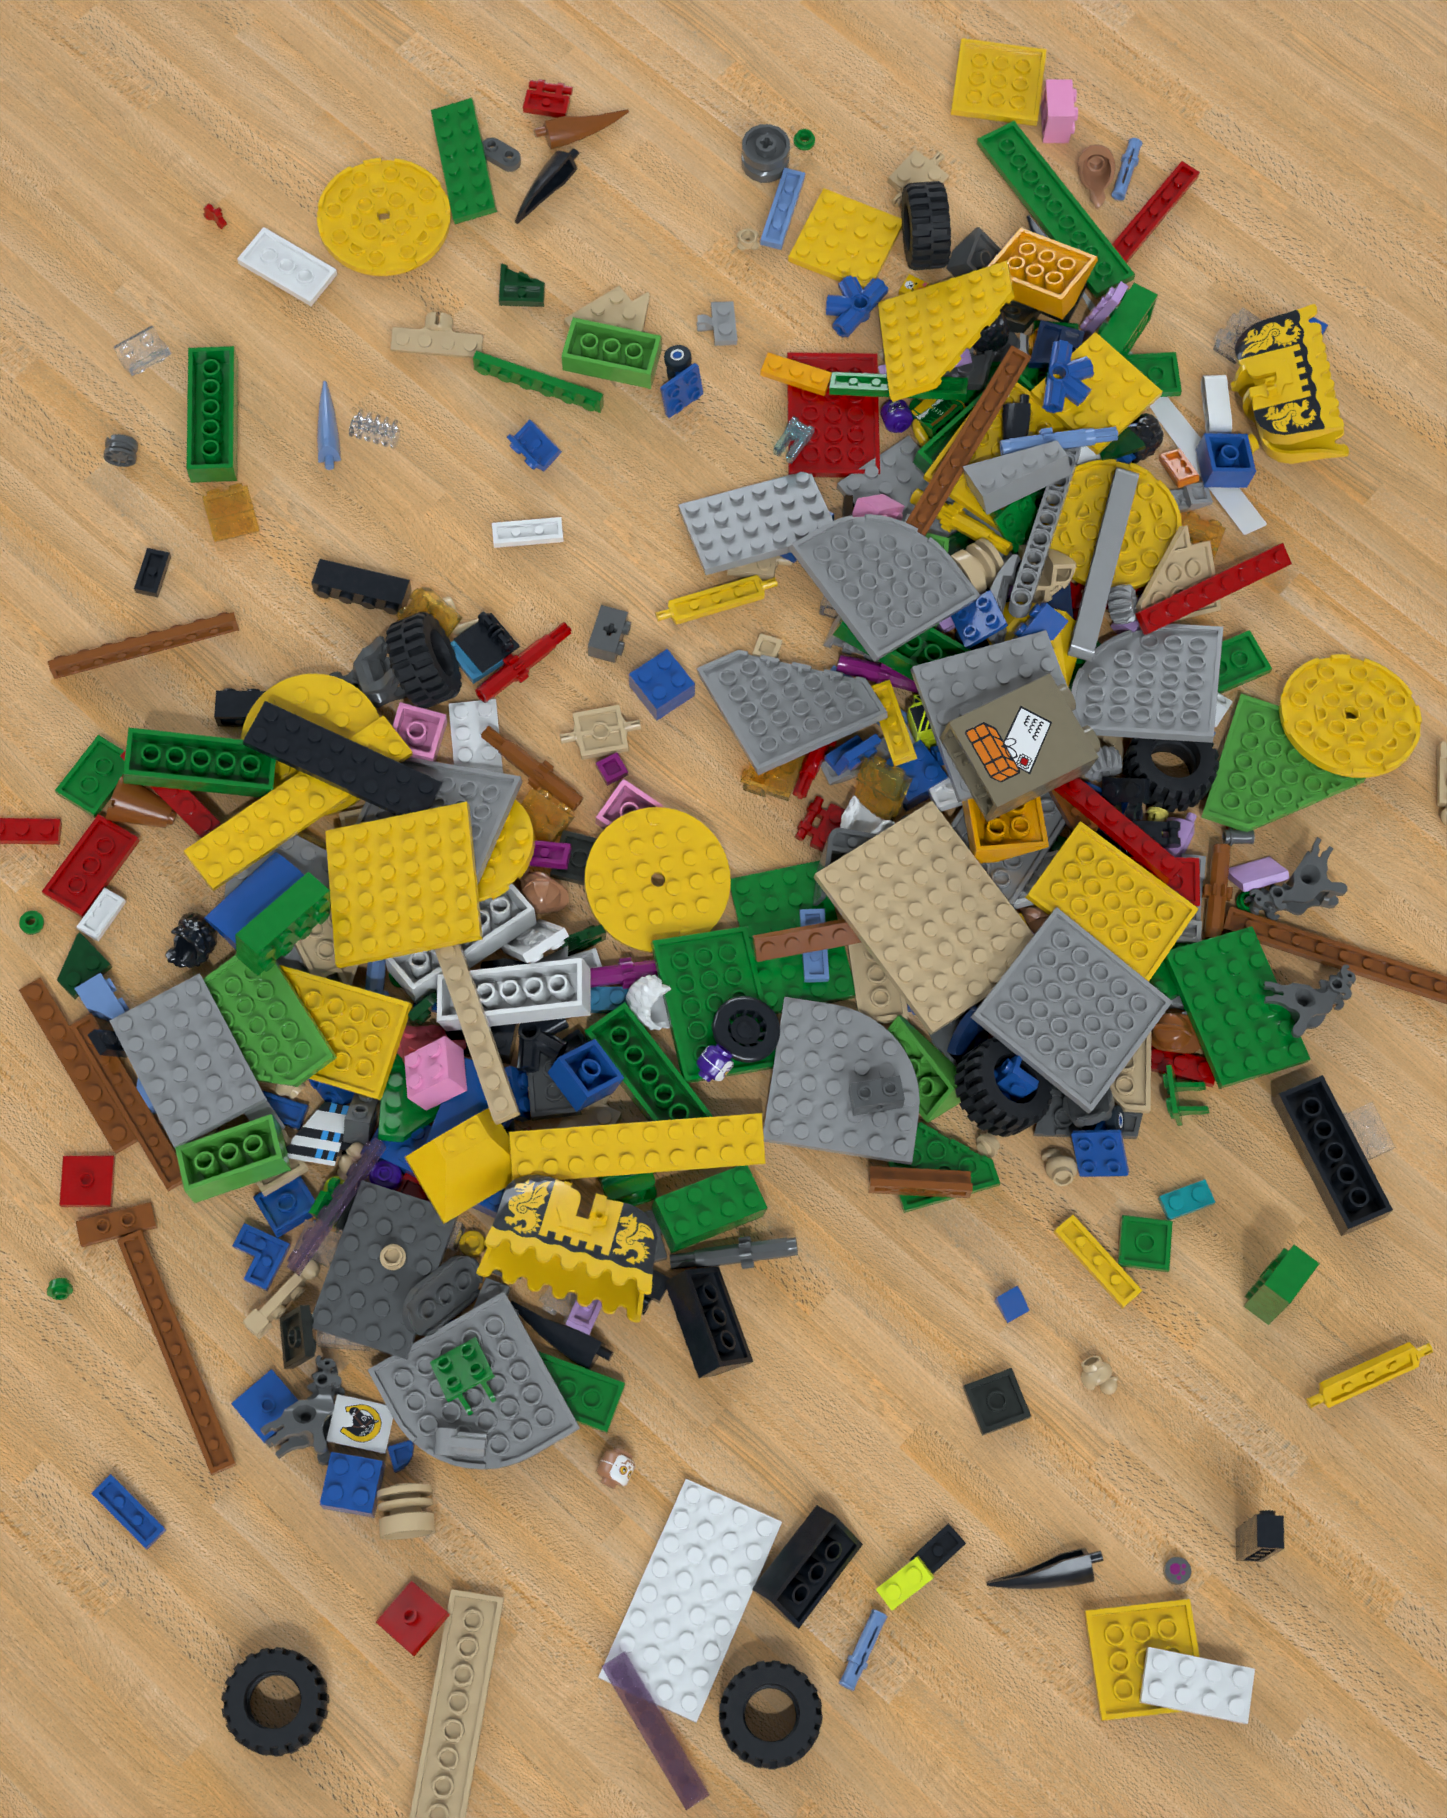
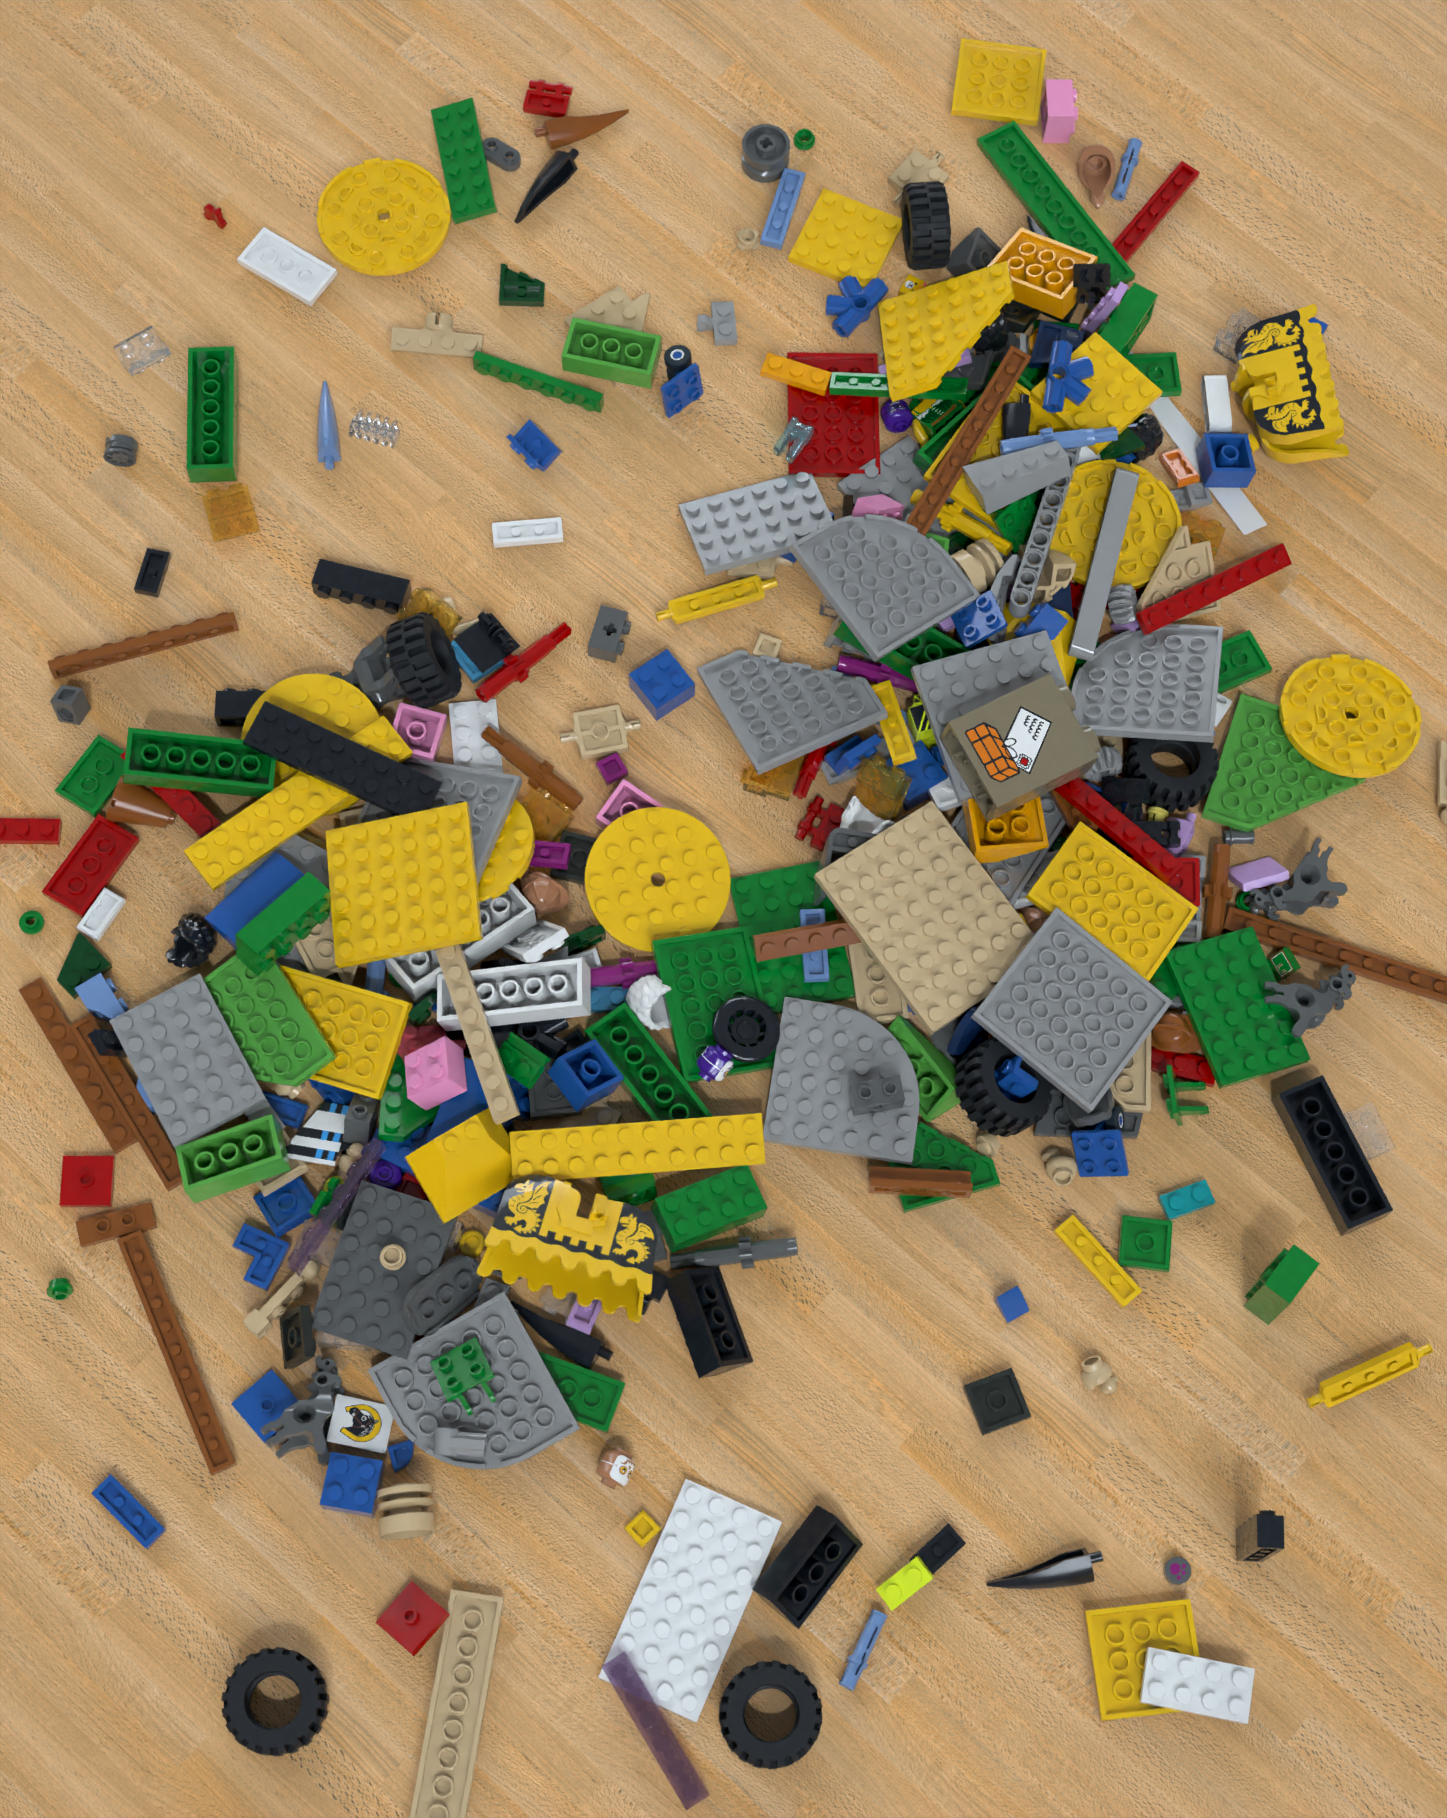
(70, 704): none -> dark grey brick
(522, 1060): none -> green plate
(642, 1529): none -> yellow tile
(1090, 276): none -> black plate
(1283, 963): none -> green tile

